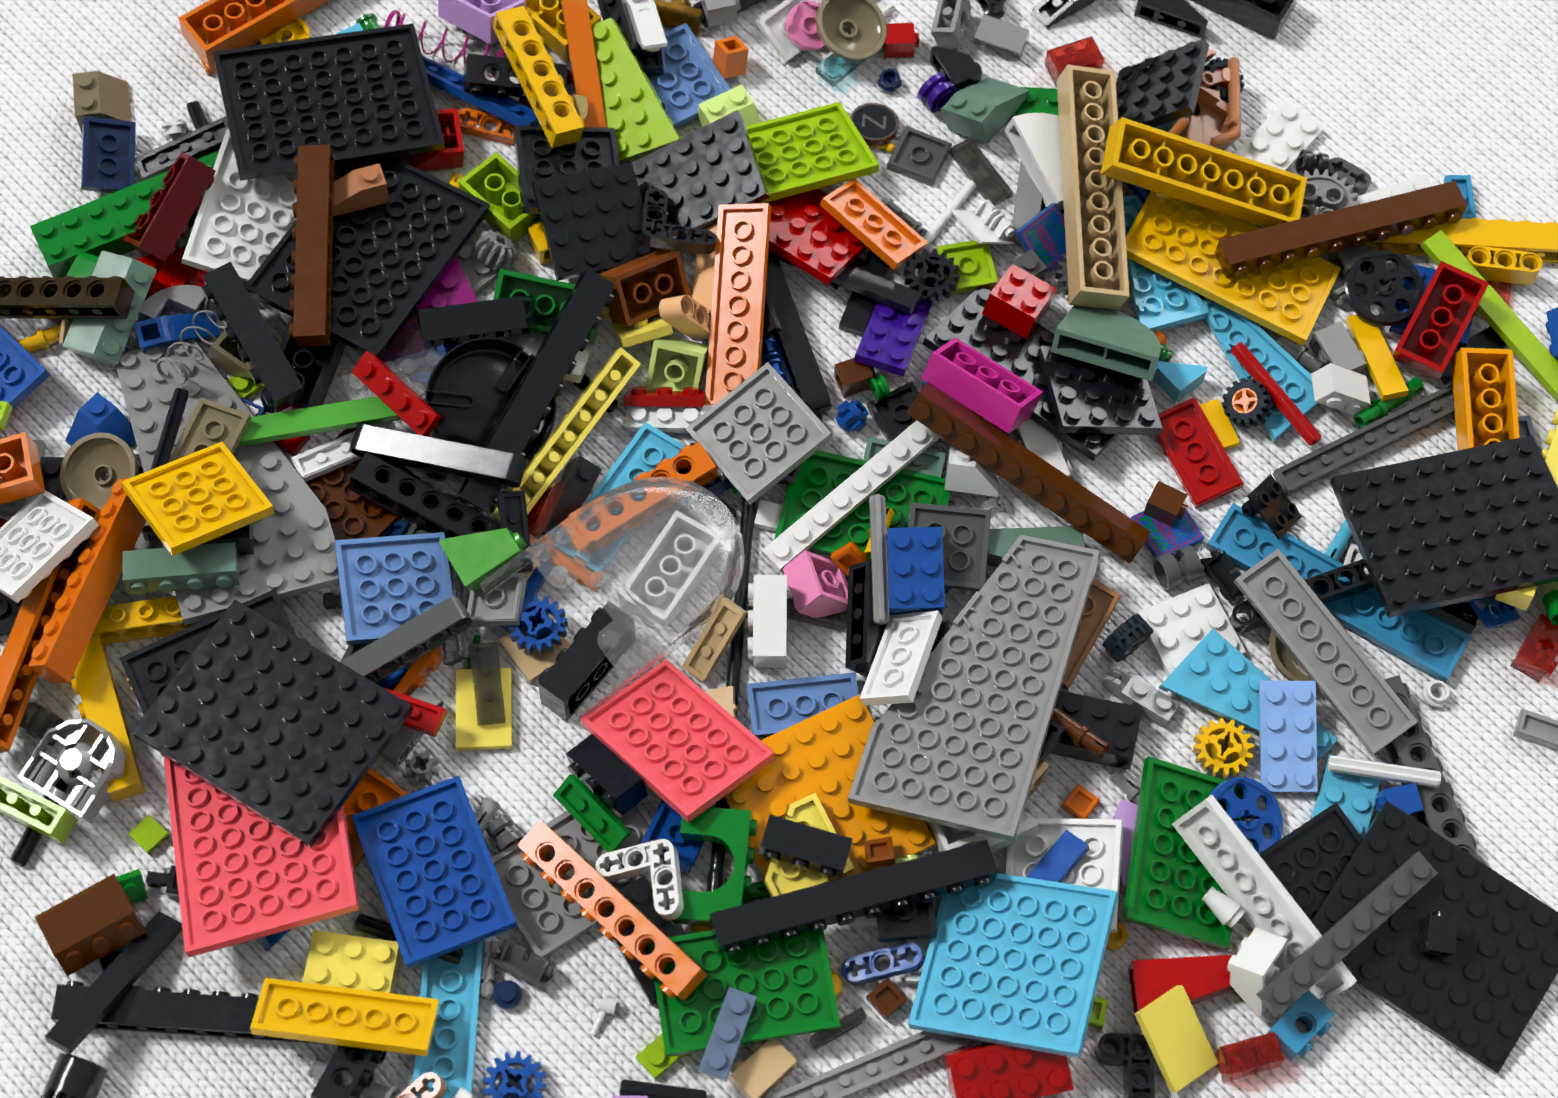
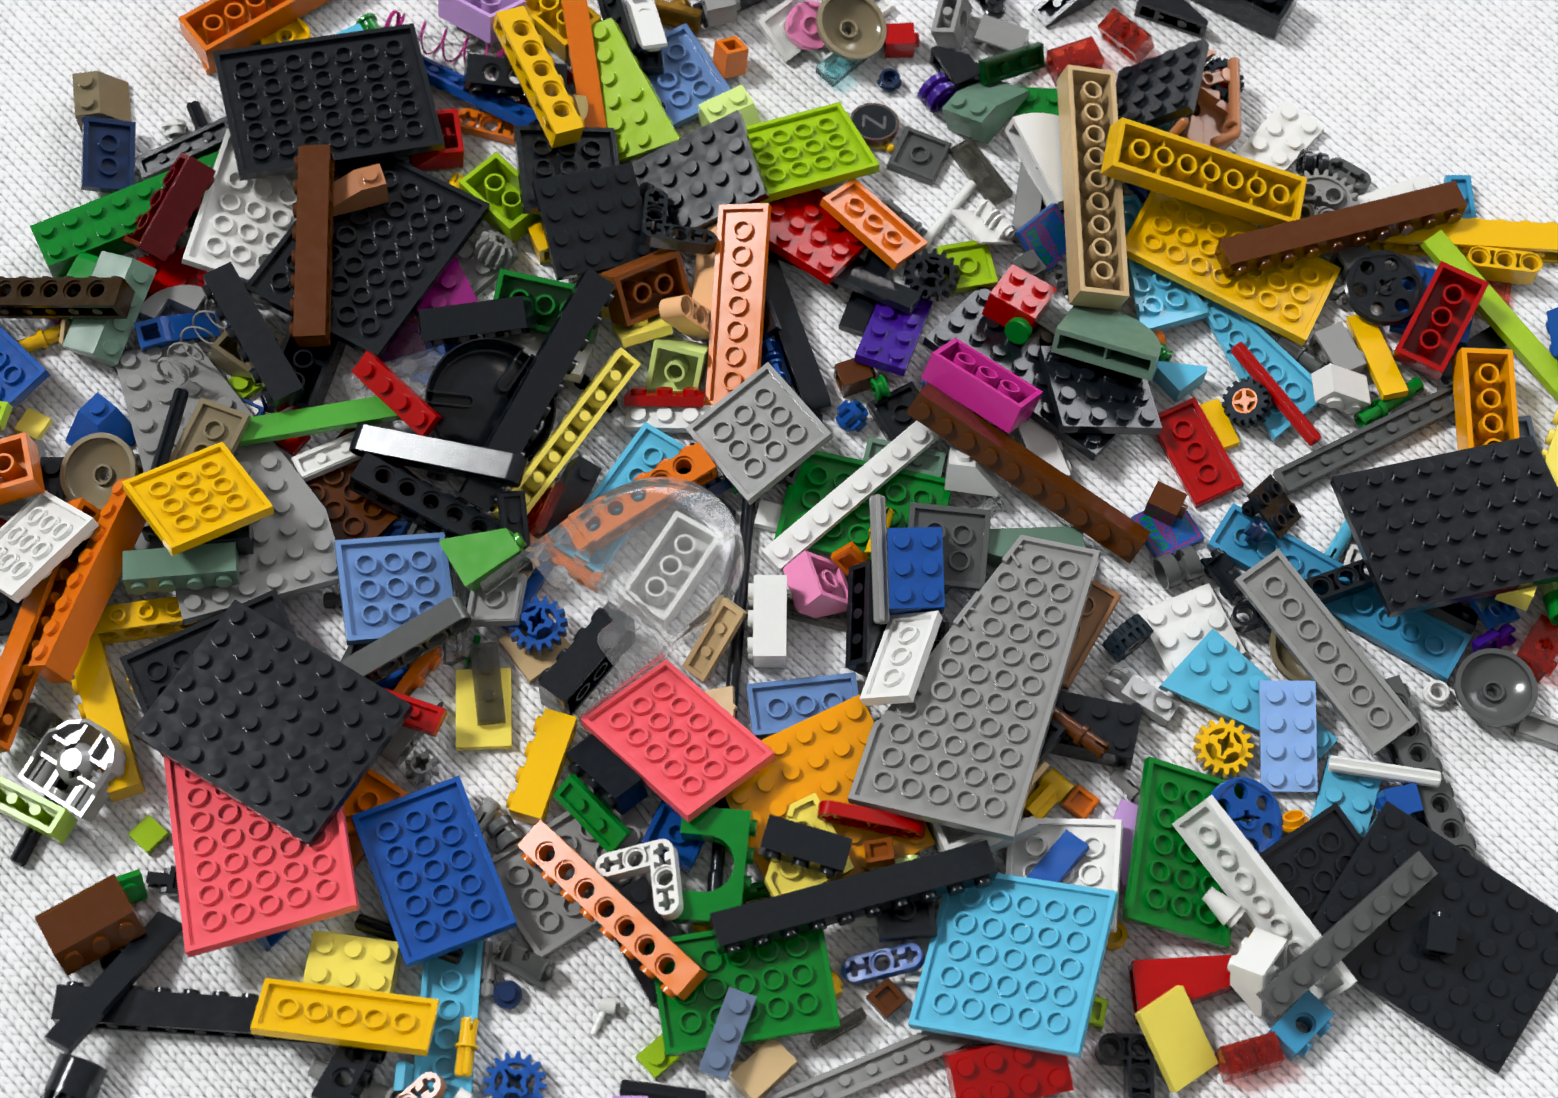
(33, 424): none -> light yellow tile
(403, 1076): none -> medium azure tile
(466, 1047): none -> yellow axle
(543, 766): none -> yellow brick
(870, 819): none -> red beam
(1011, 63): none -> dark green tile
(1018, 330): none -> green tile
(1051, 791): none -> yellow piece
(1126, 36): none -> clear red brick
(1255, 531): none -> dark blue plate
(1293, 820): none -> light orange plate
(1495, 638): none -> dark purple plate
(1505, 677): none -> dark grey dish

